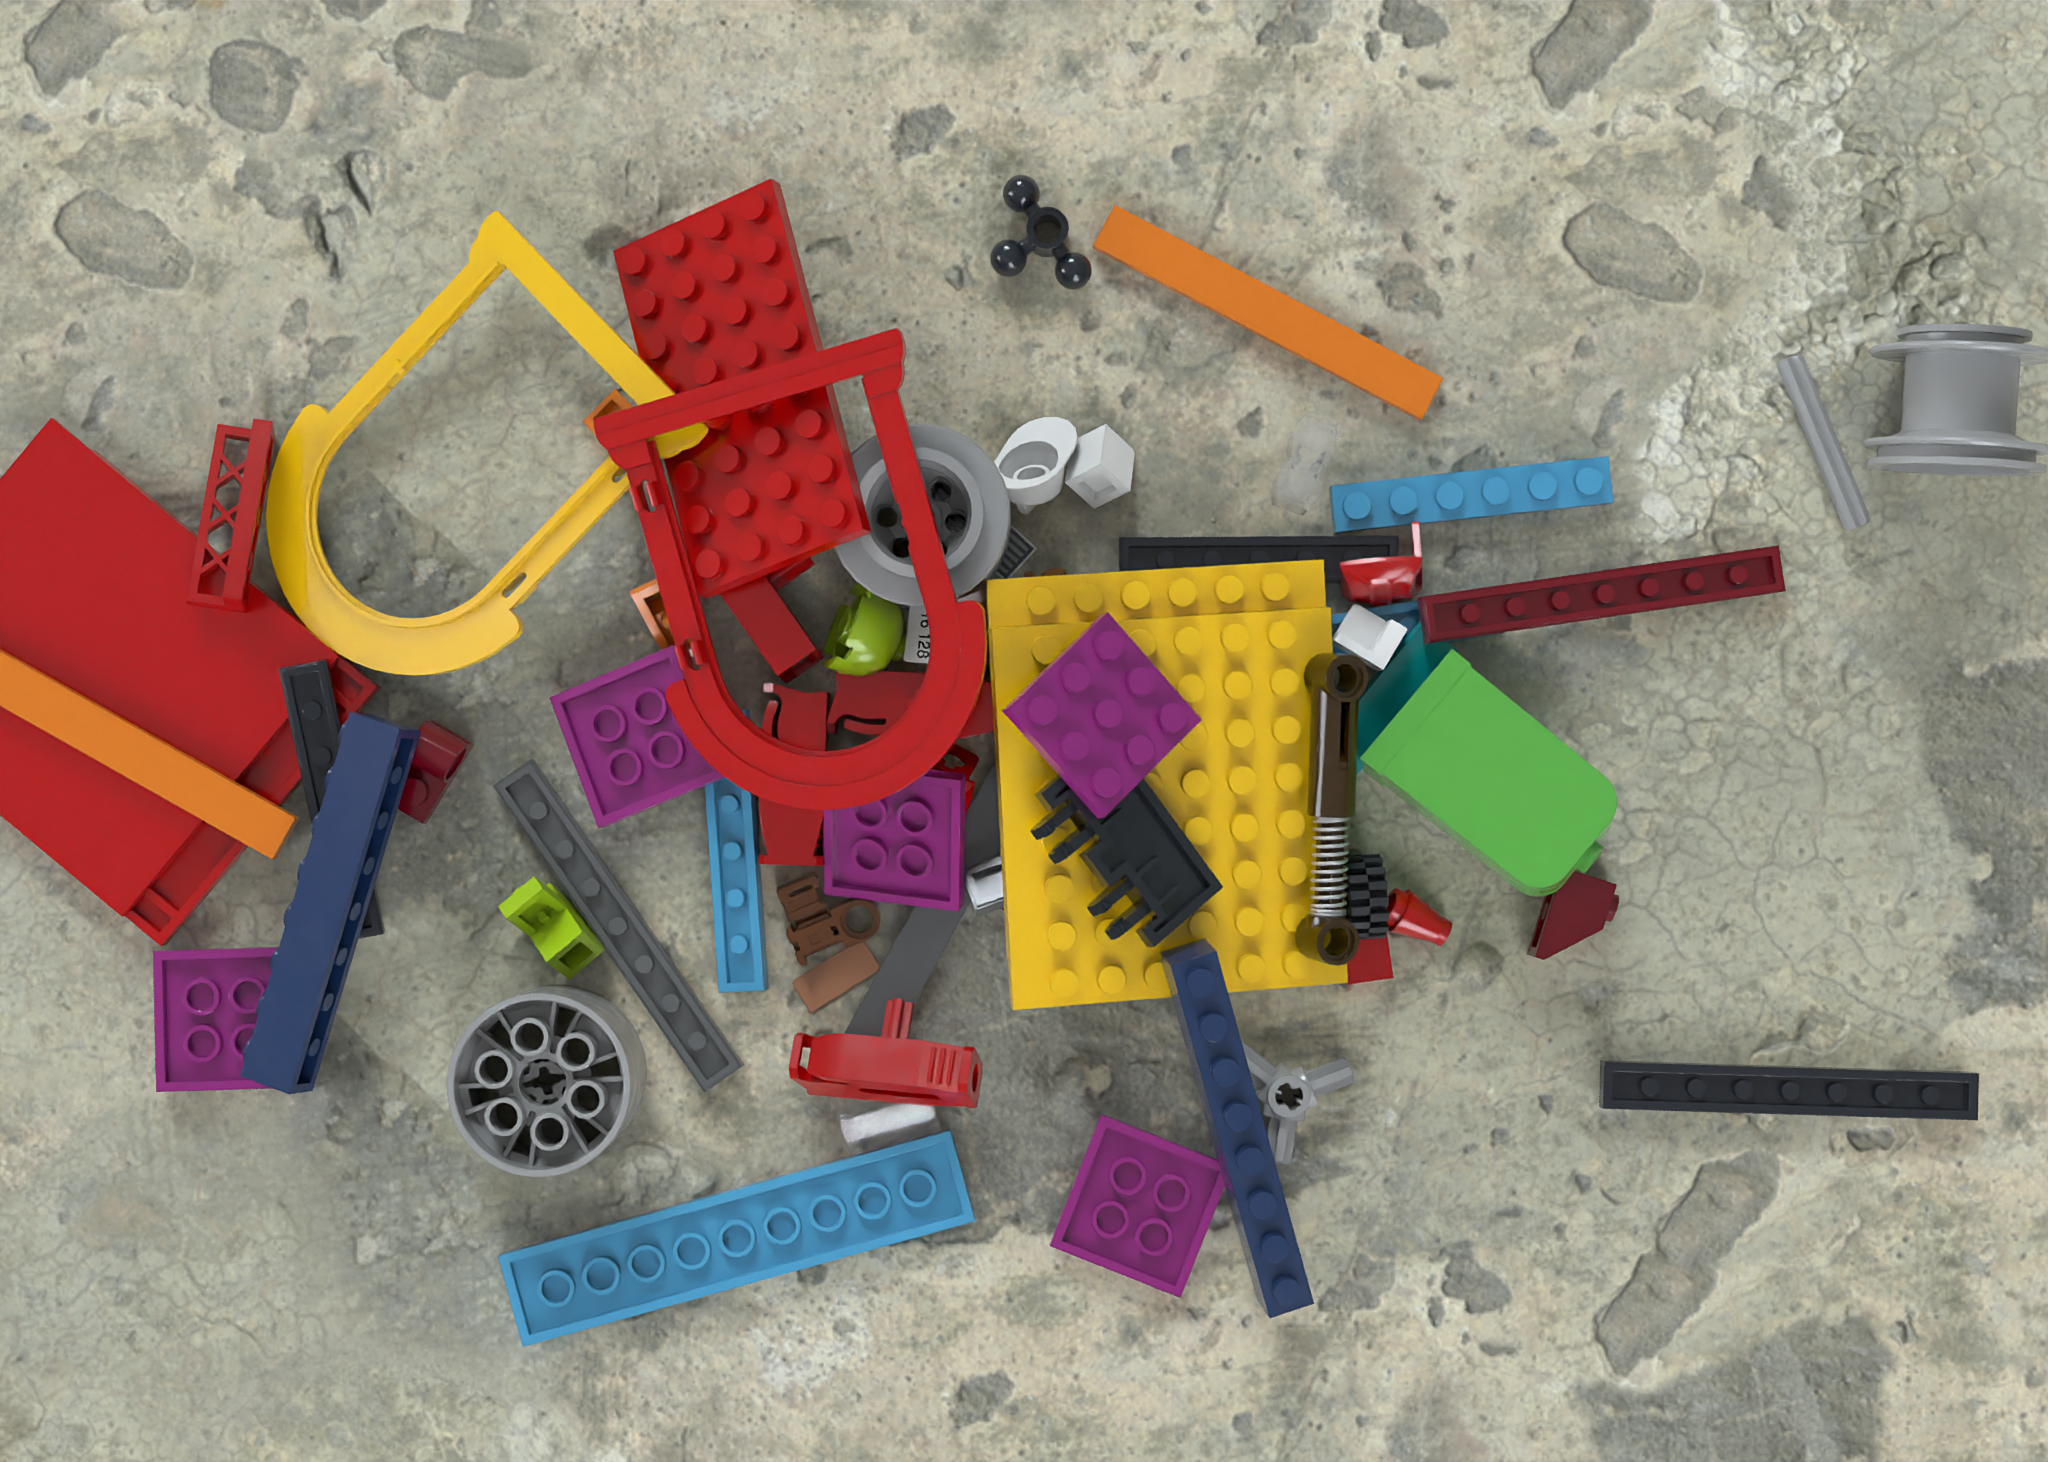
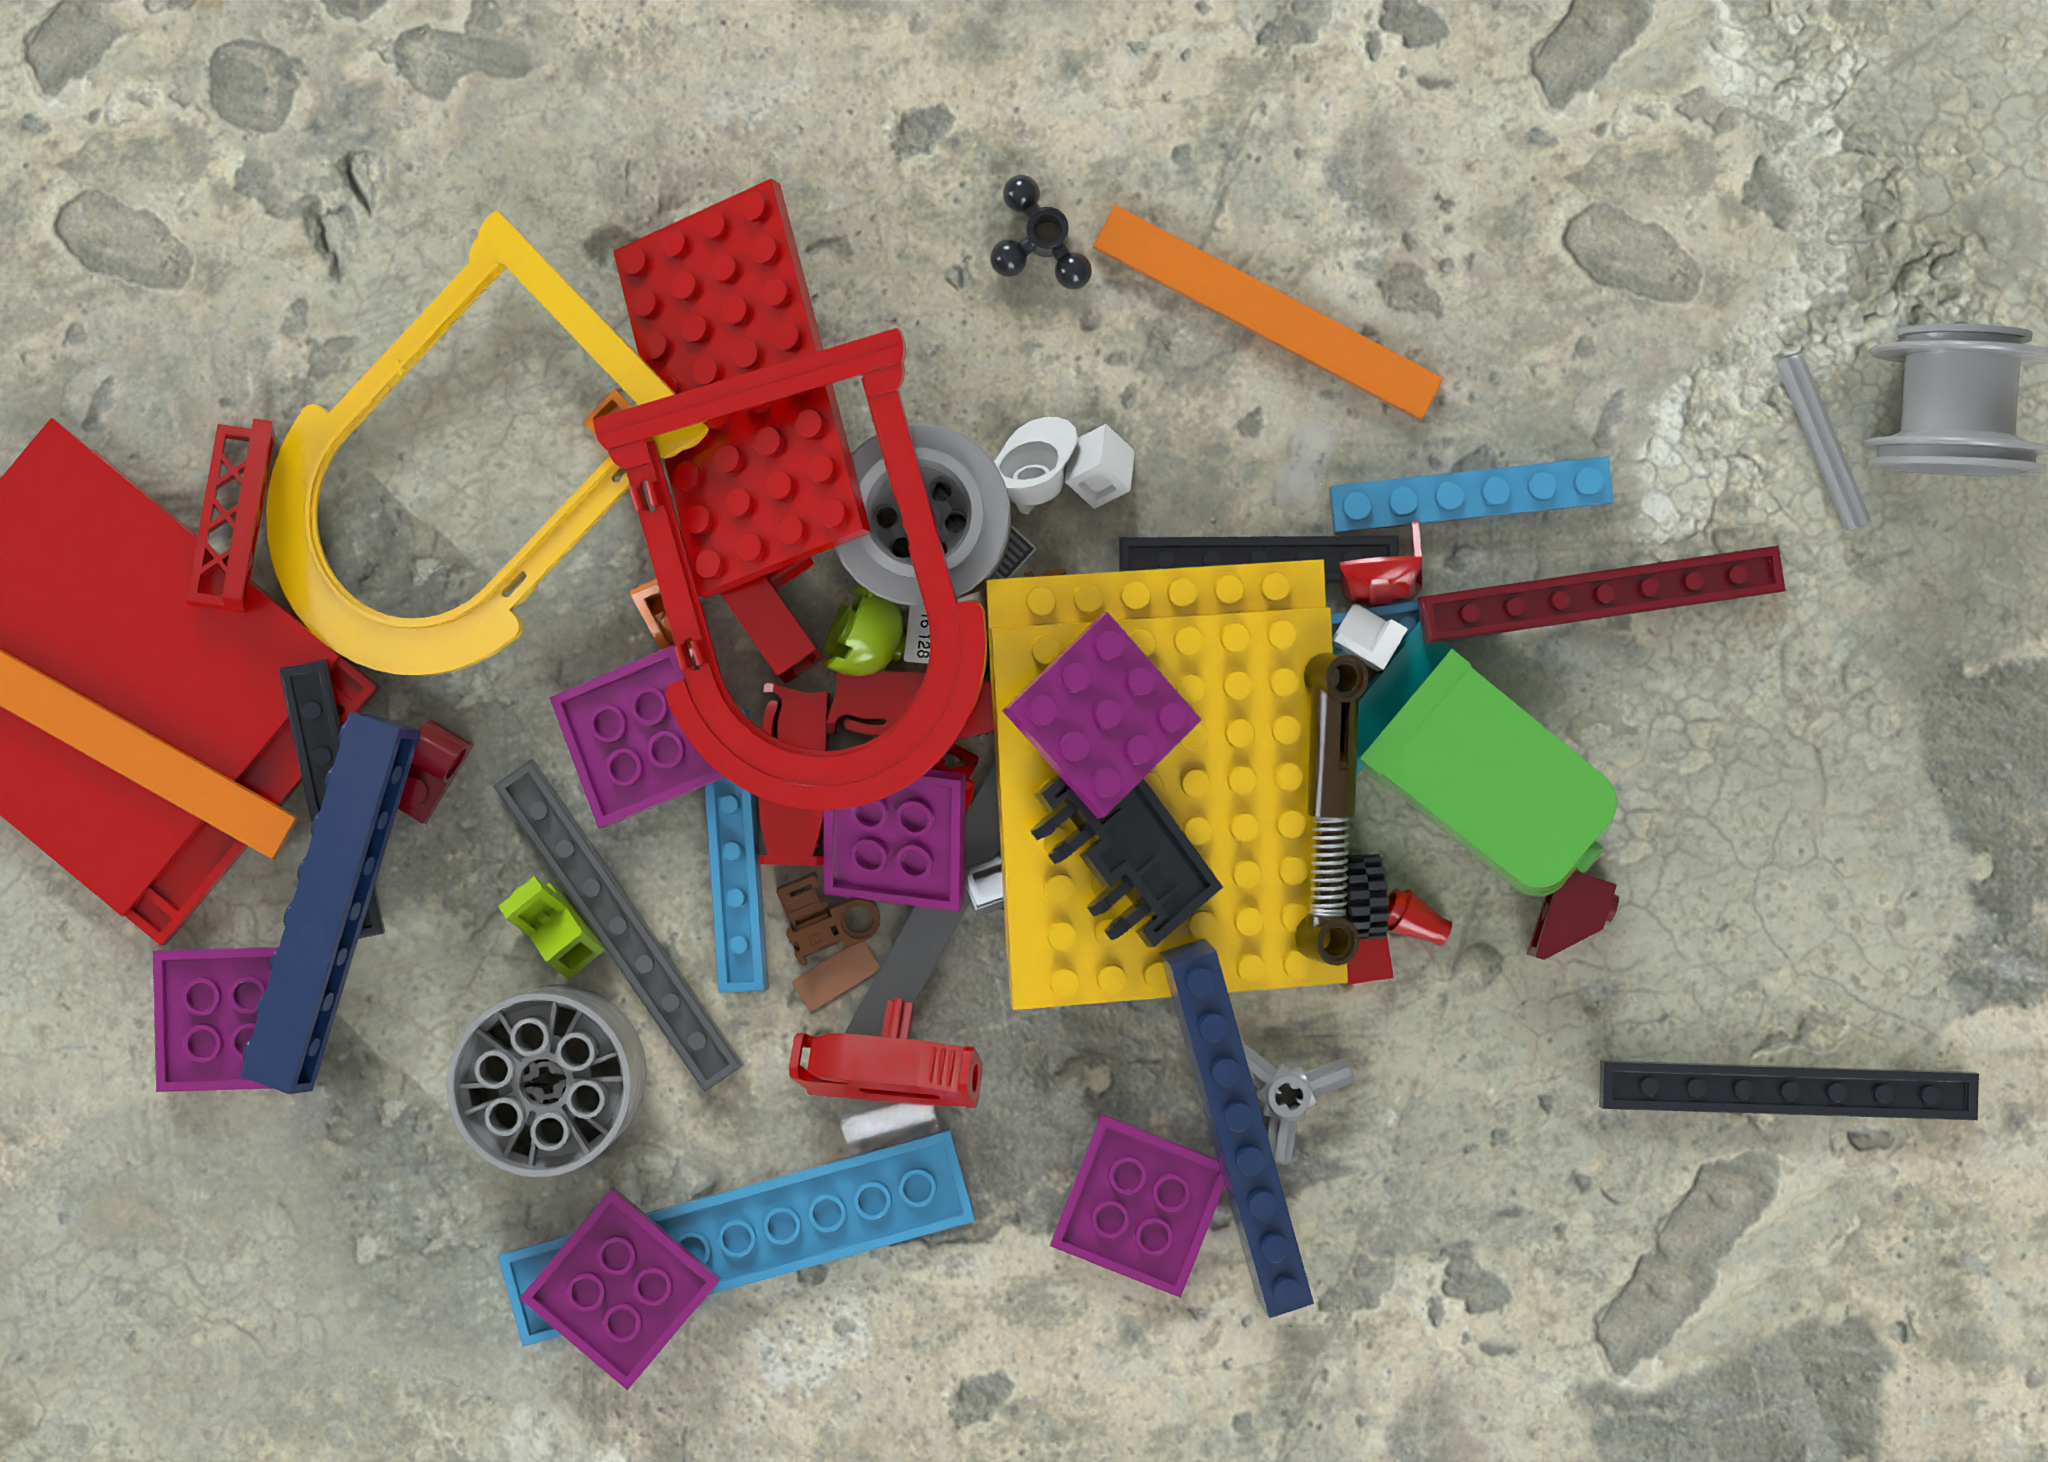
(620, 1288): none -> magenta plate

